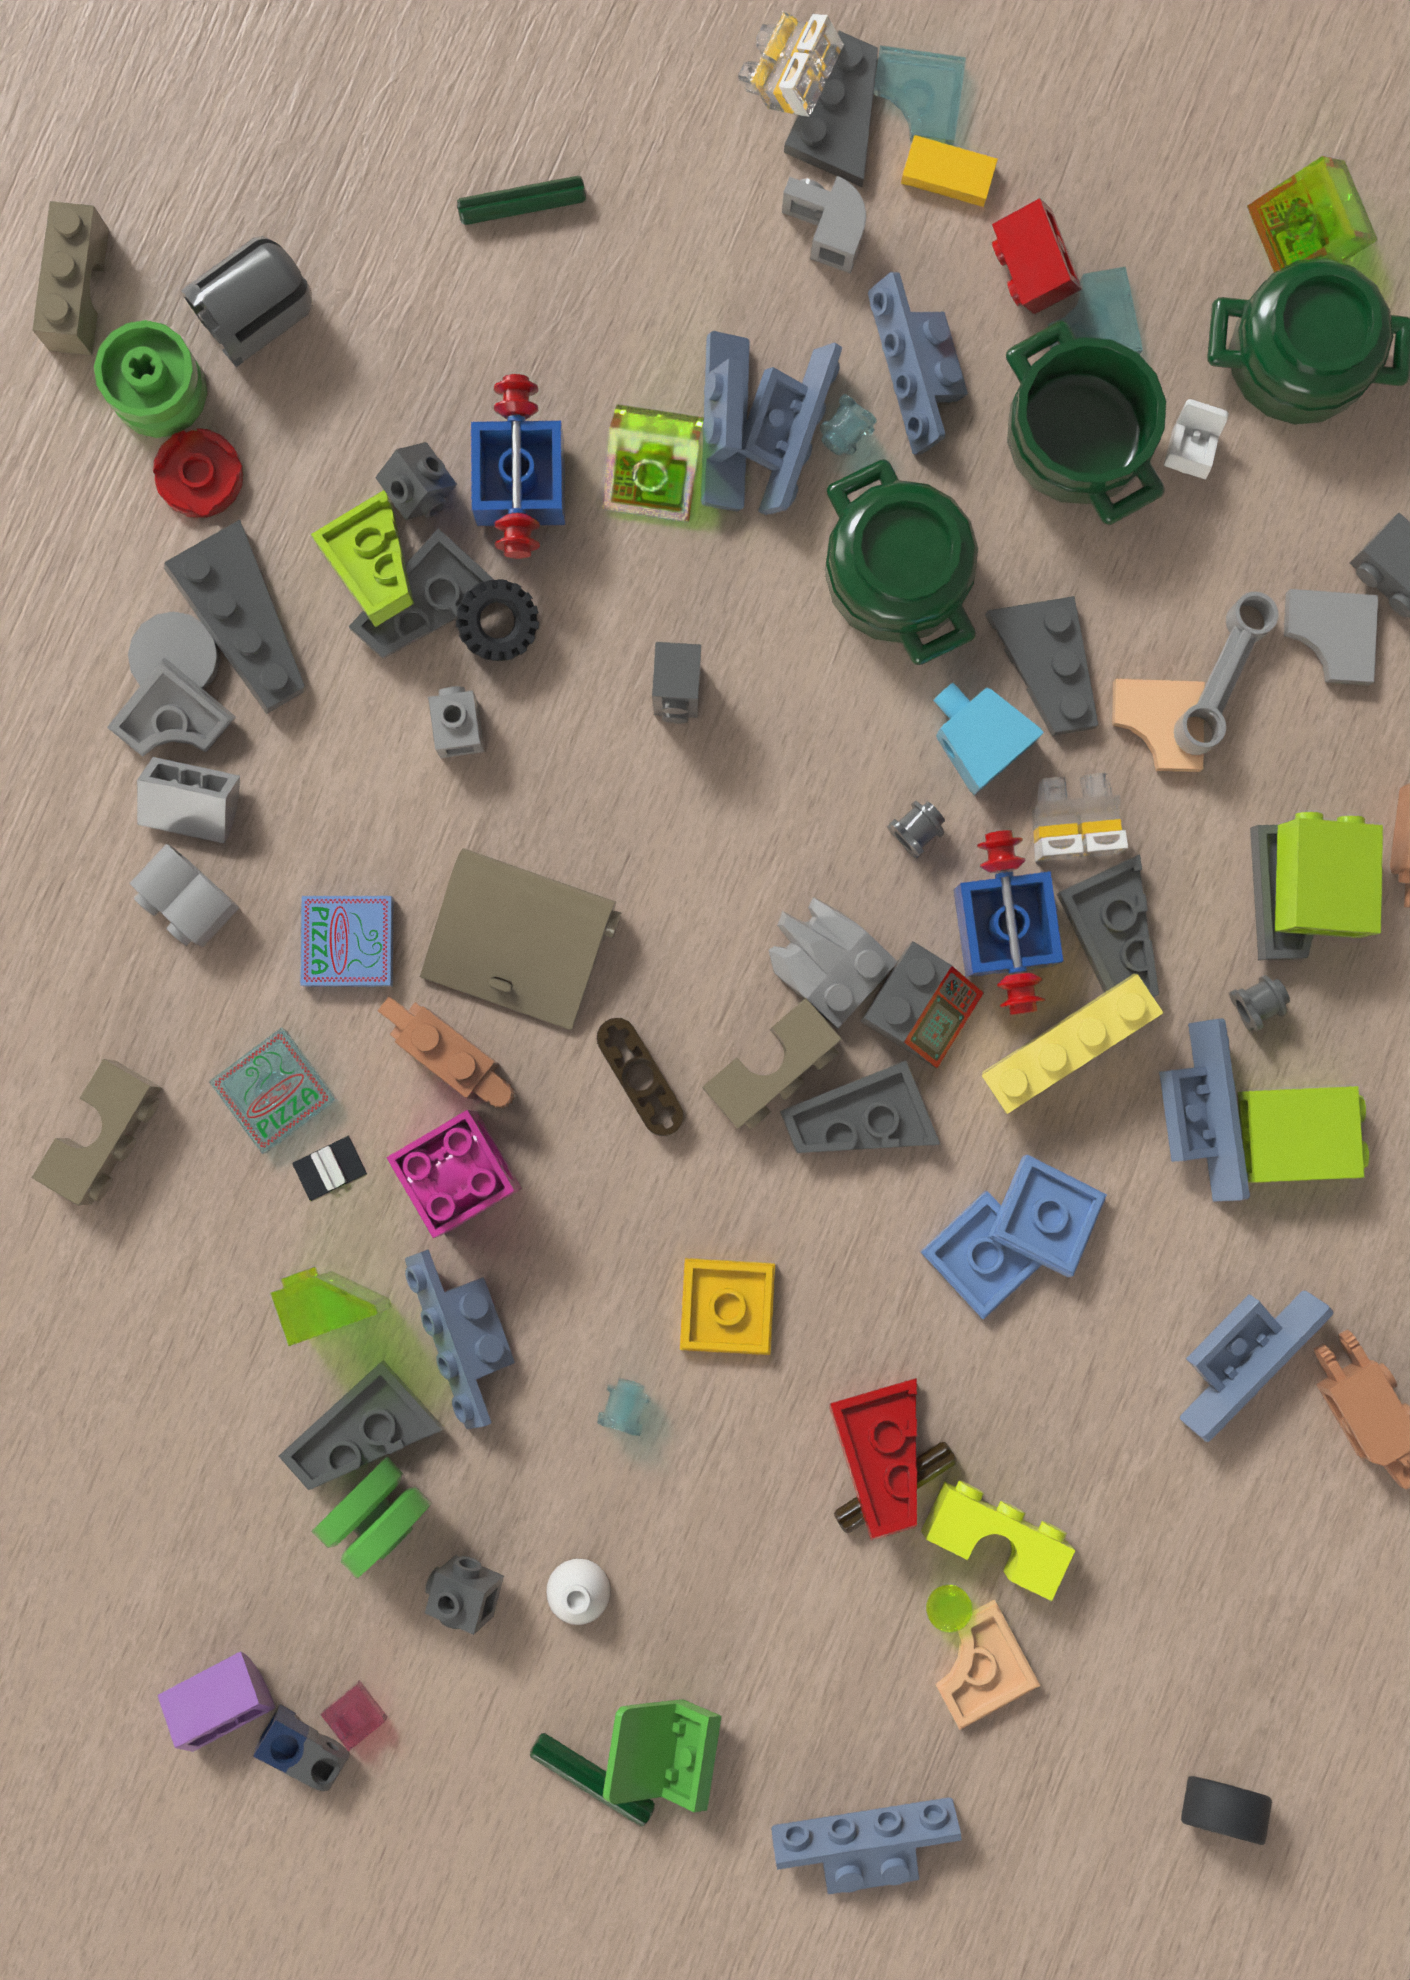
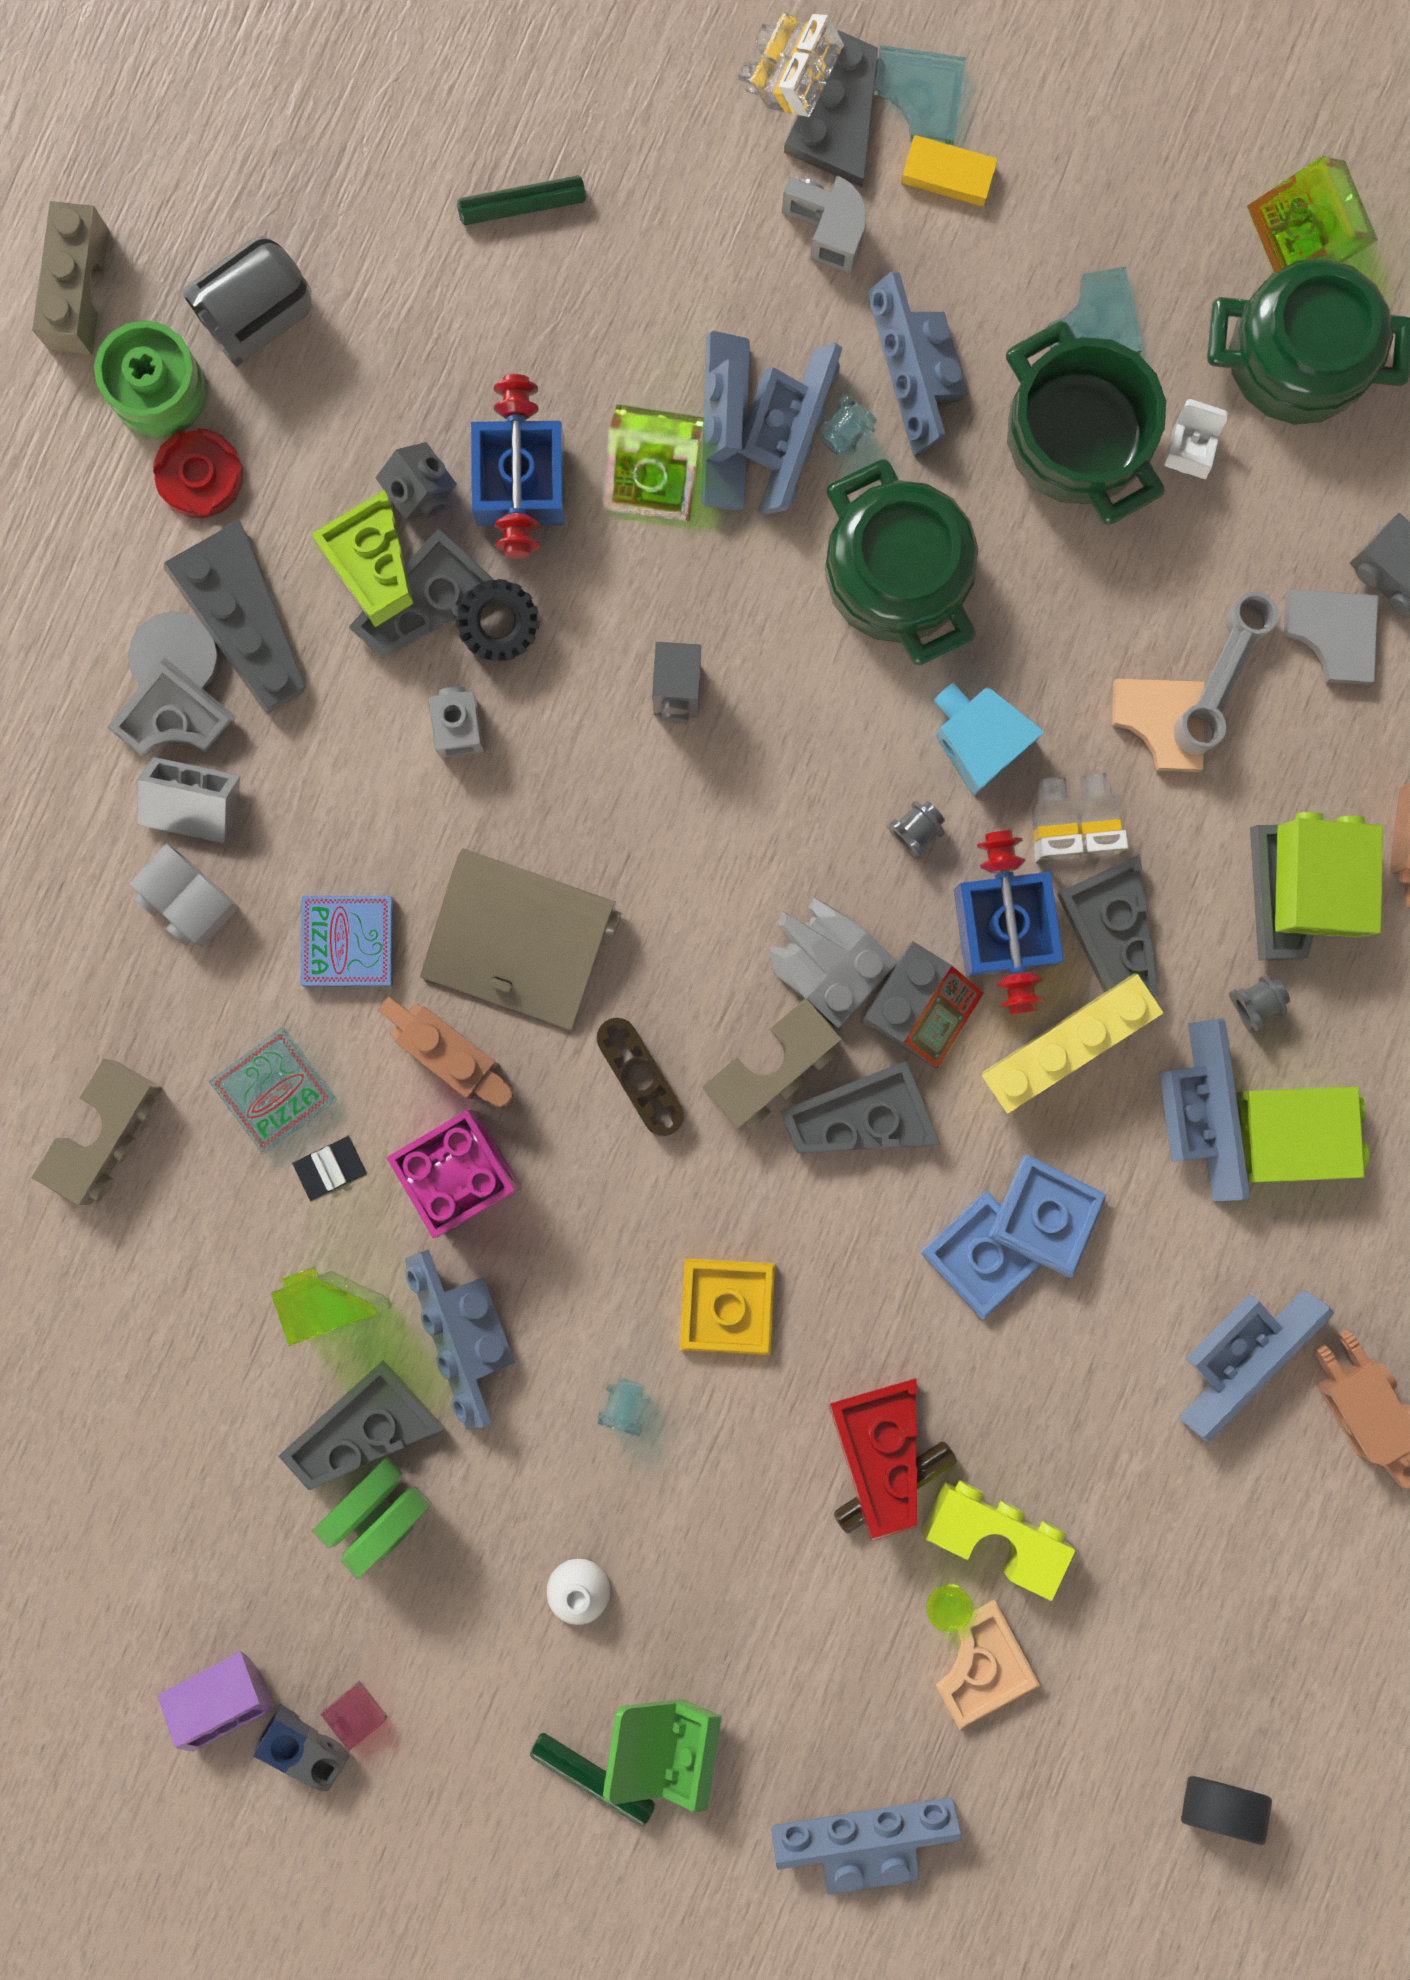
(463, 1594): dark grey brick -> none
(1035, 257): red brick -> none
(1051, 658): dark grey wing -> none

